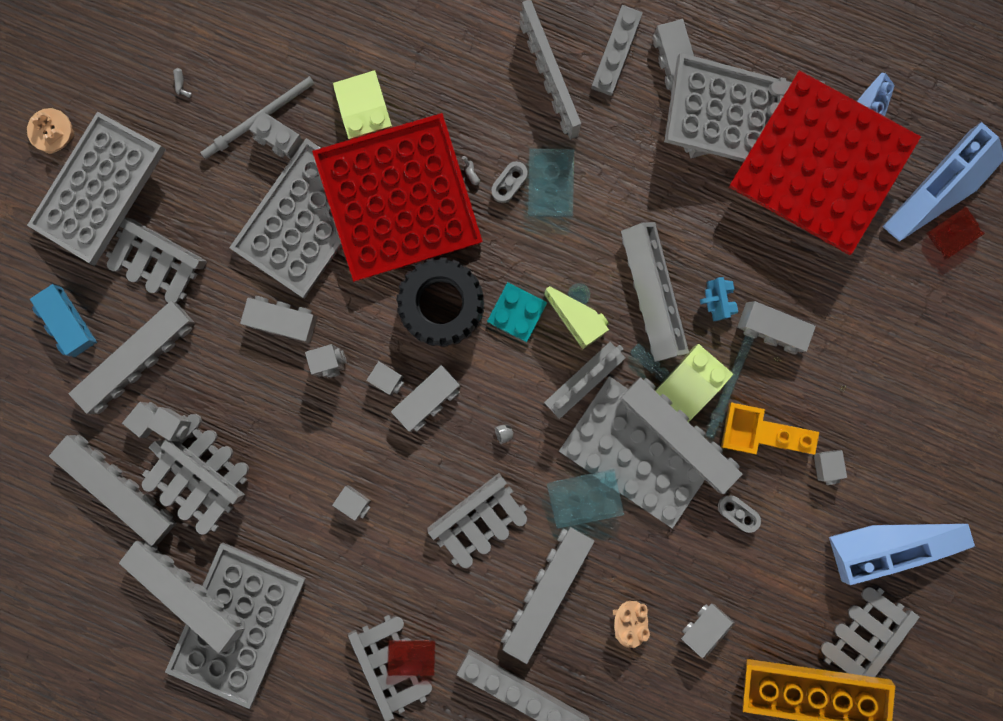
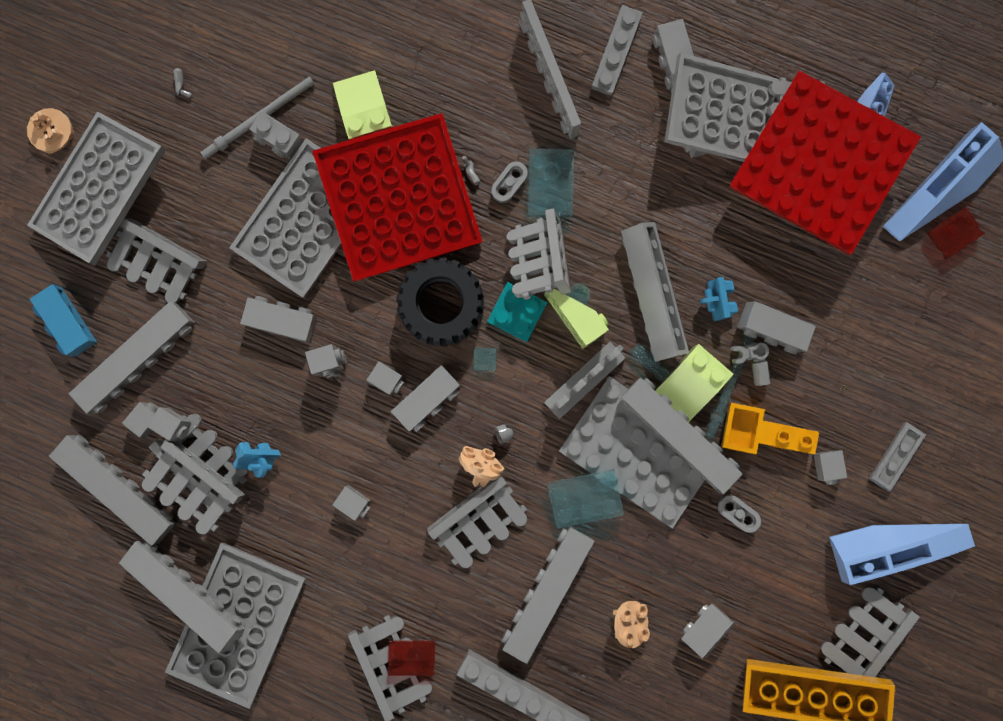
(256, 460): none -> dark azure hips
(481, 465): none -> light nougat plate
(484, 359): none -> clear light blue tile
(555, 261): none -> light grey fence
(757, 353): none -> light grey bar
(897, 456): none -> light grey tile

